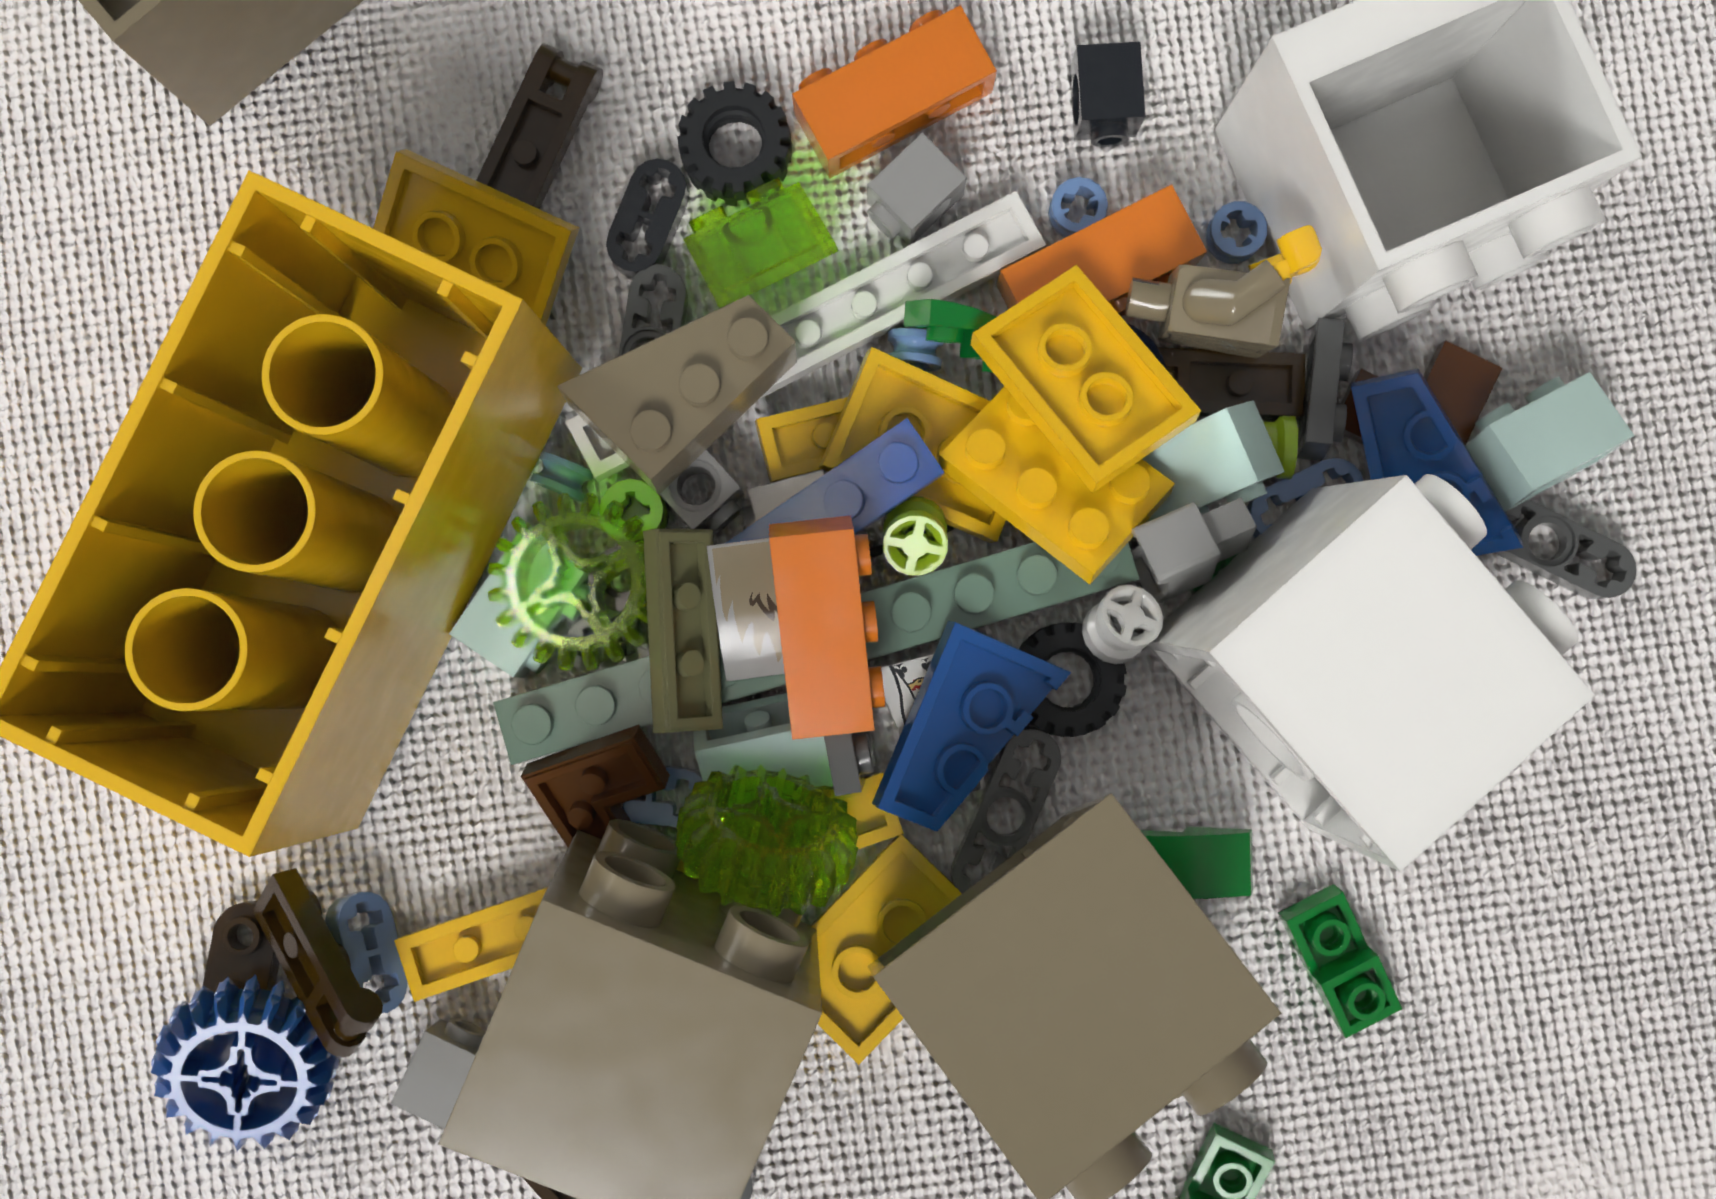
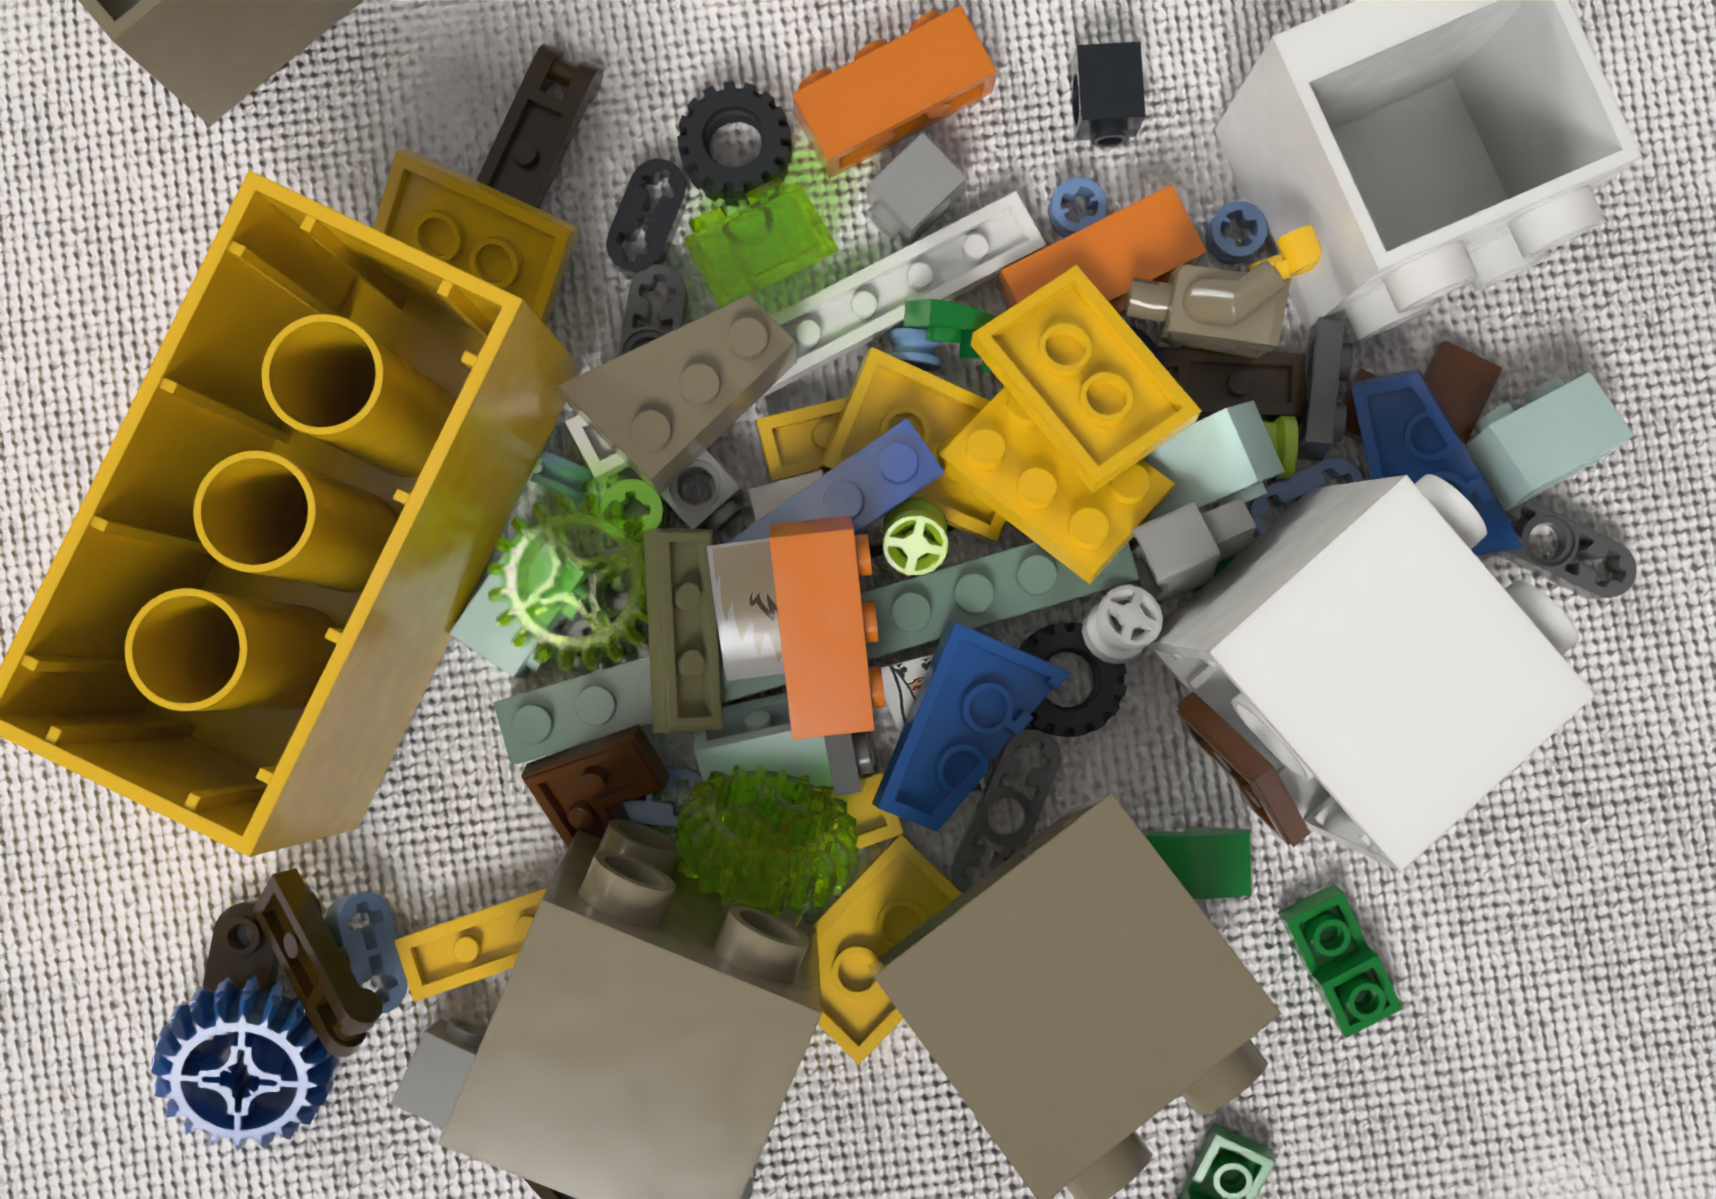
(1247, 767): none -> reddish brown tile

